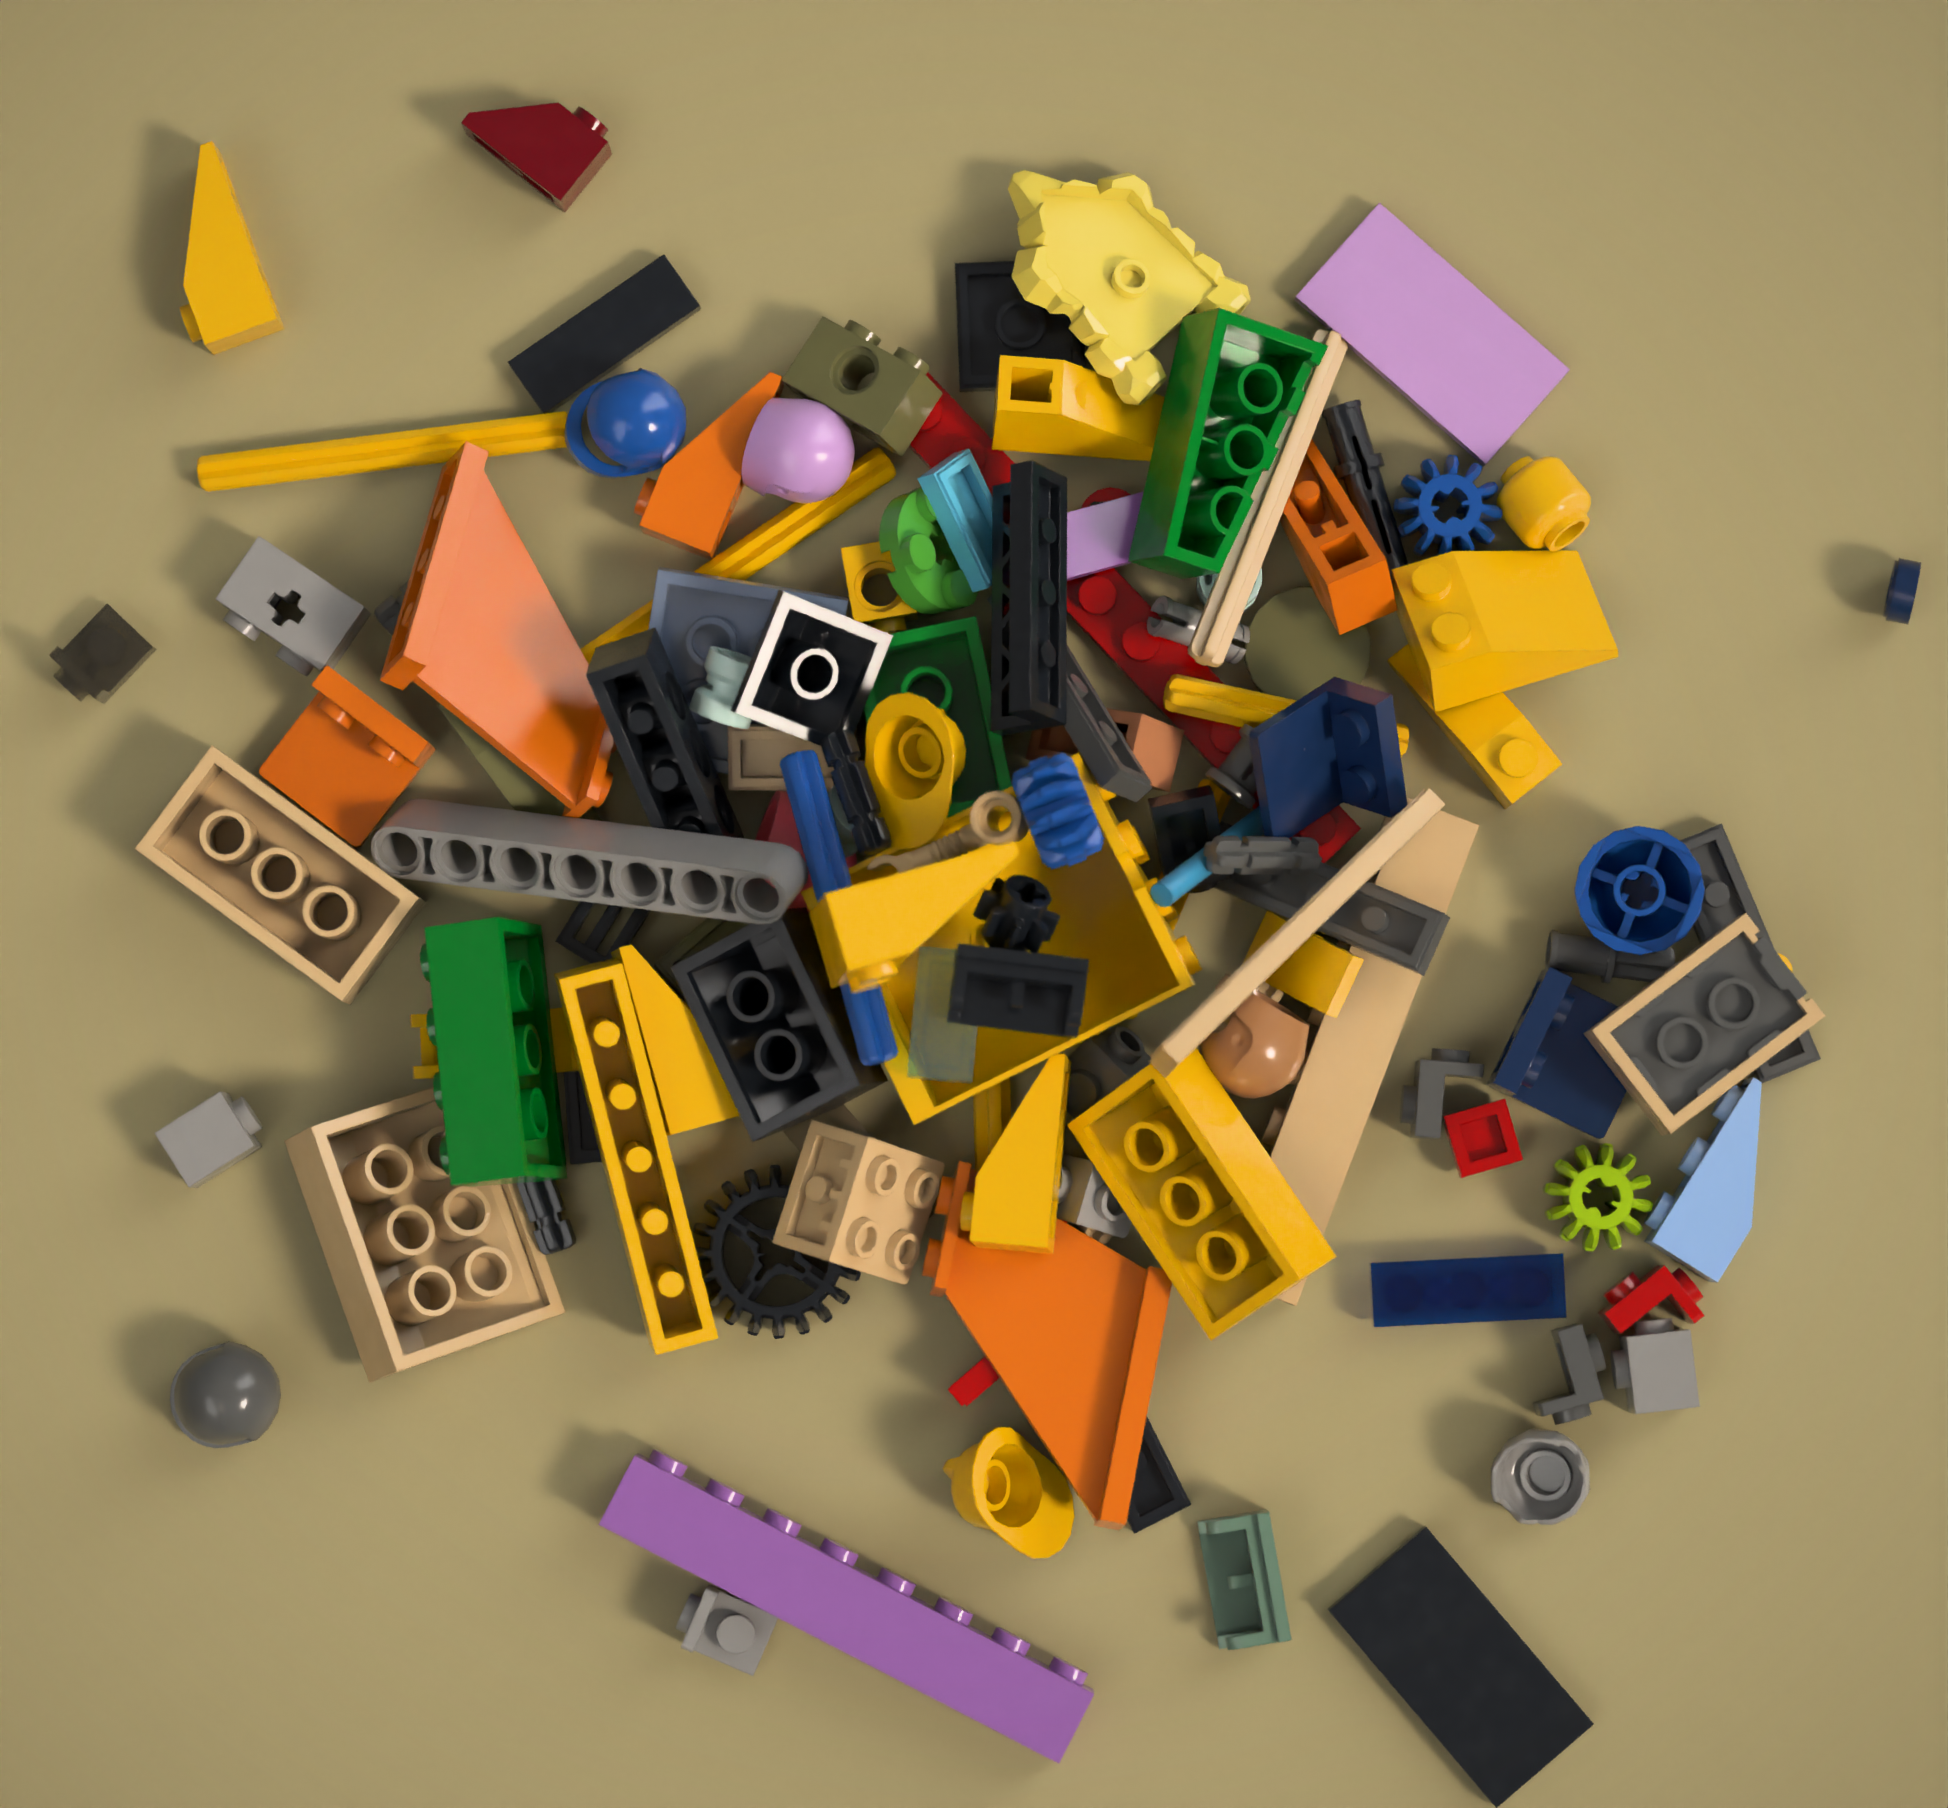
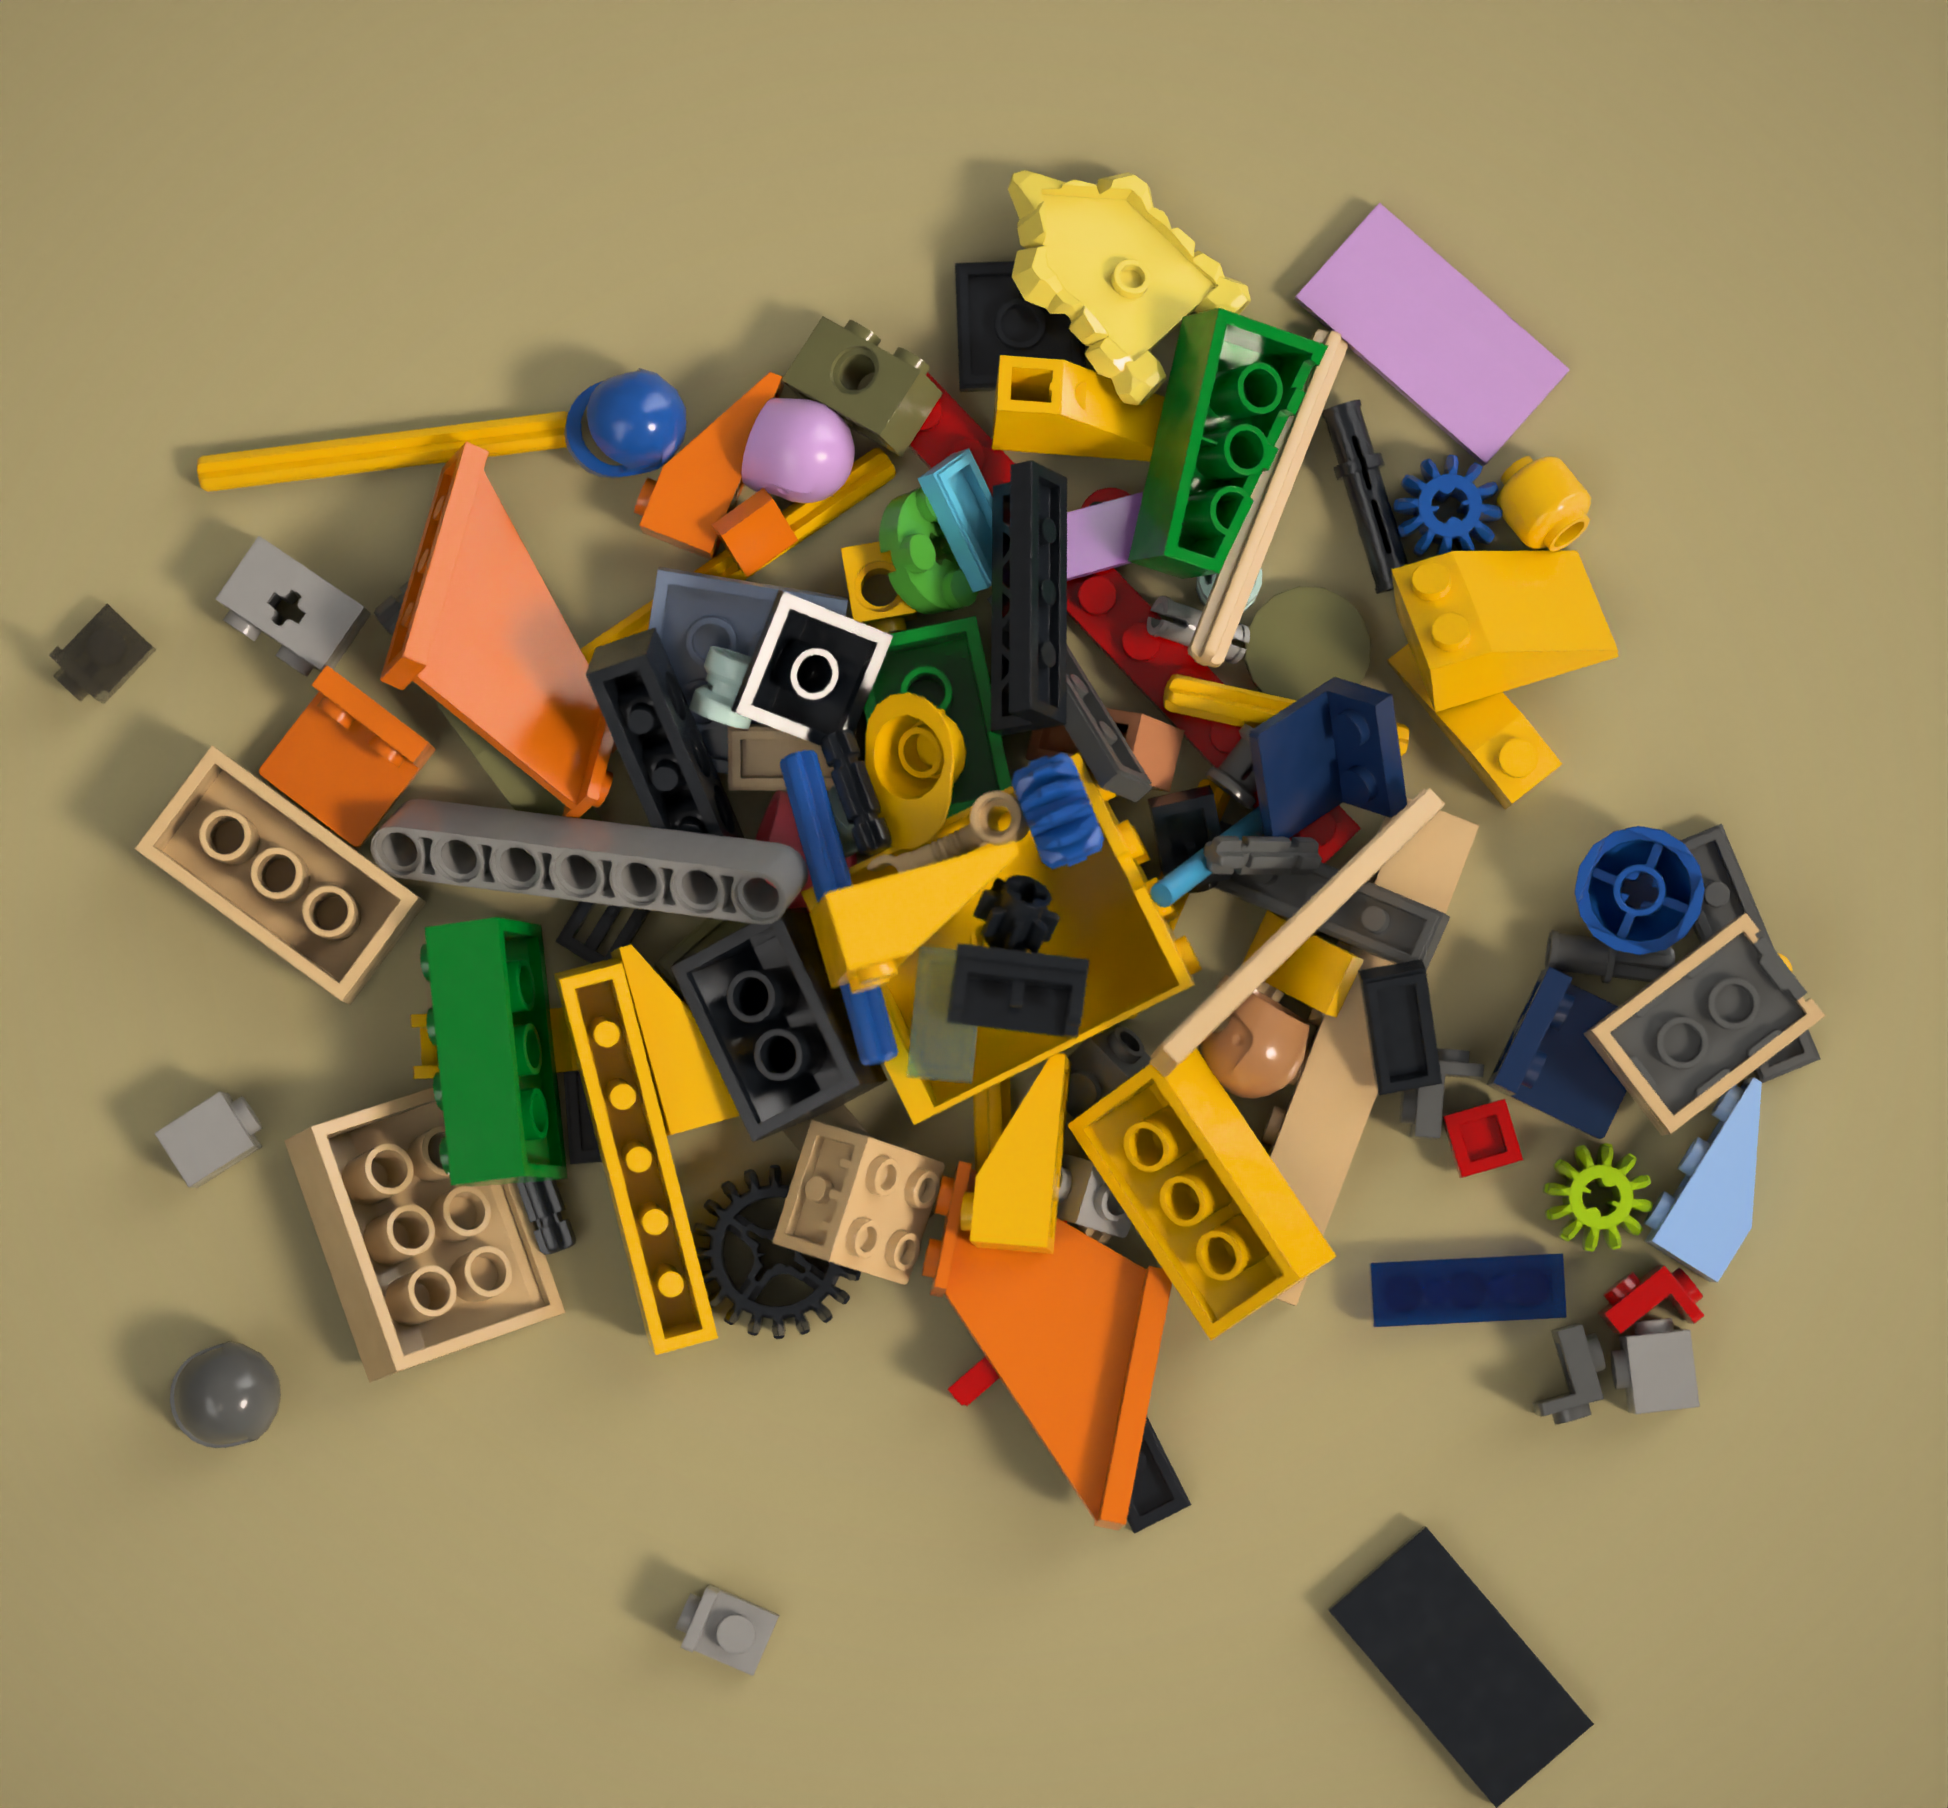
(222, 269): yellow slope -> none
(544, 146): dark red slope -> none
(604, 335): black tile -> none
(755, 532): none -> orange tile
(848, 1606): medium lavender brick -> none
(1013, 1492): yellow piece -> none
(1244, 1580): sand green hinge -> none
(1336, 548): orange slope -> none
(1400, 1027): none -> black tile
(1540, 1477): light grey hair -> none
(1902, 591): dark blue tile -> none

